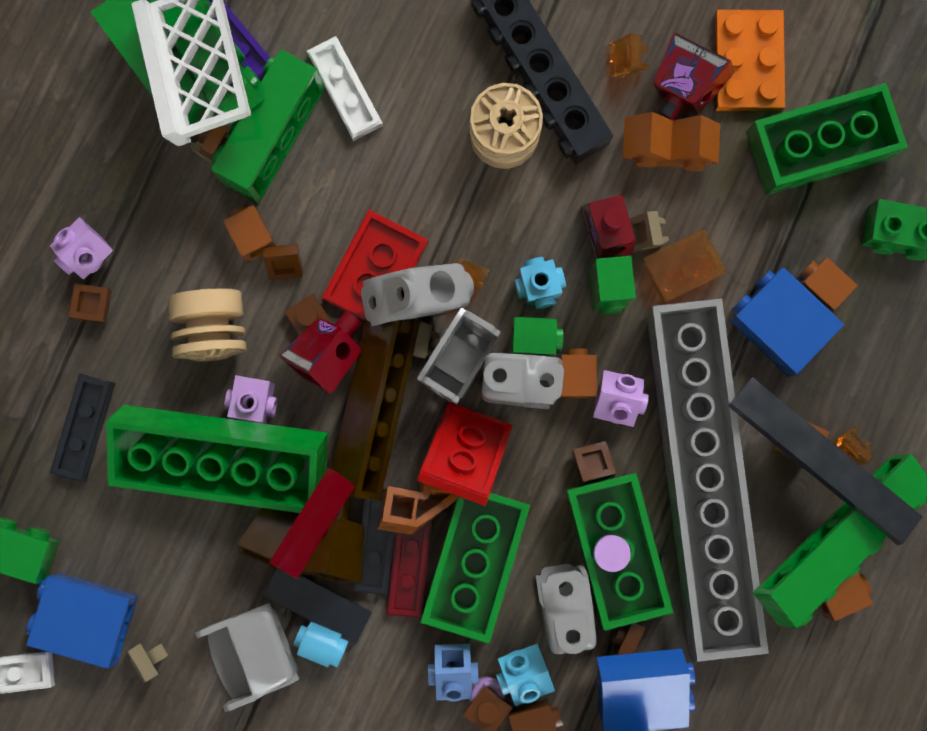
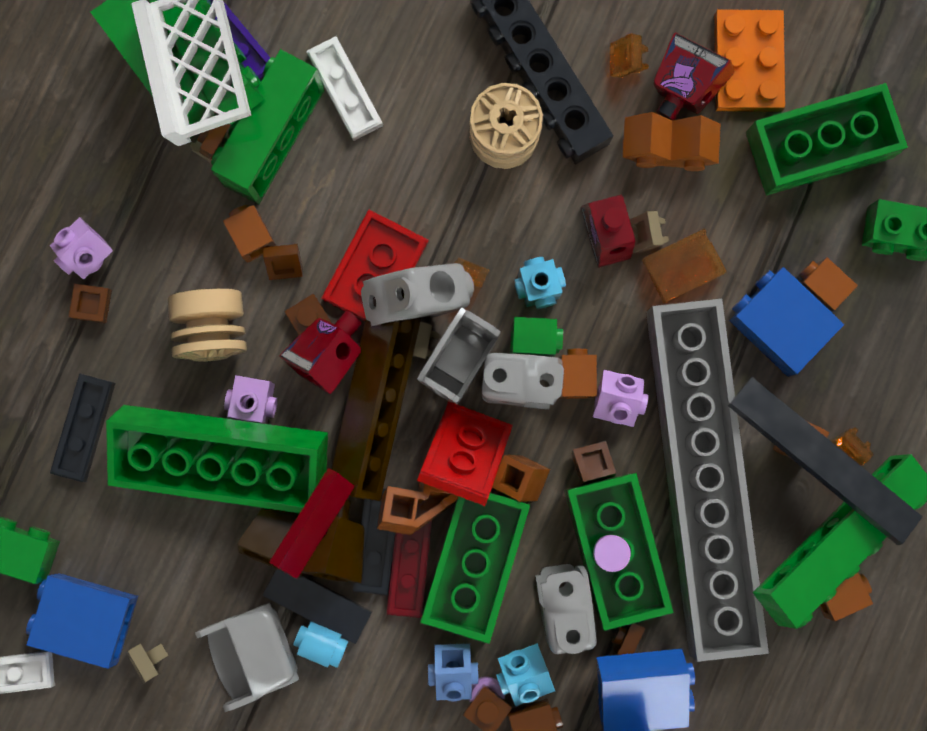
(520, 478): none -> dark orange brick
(611, 284): green brick -> none

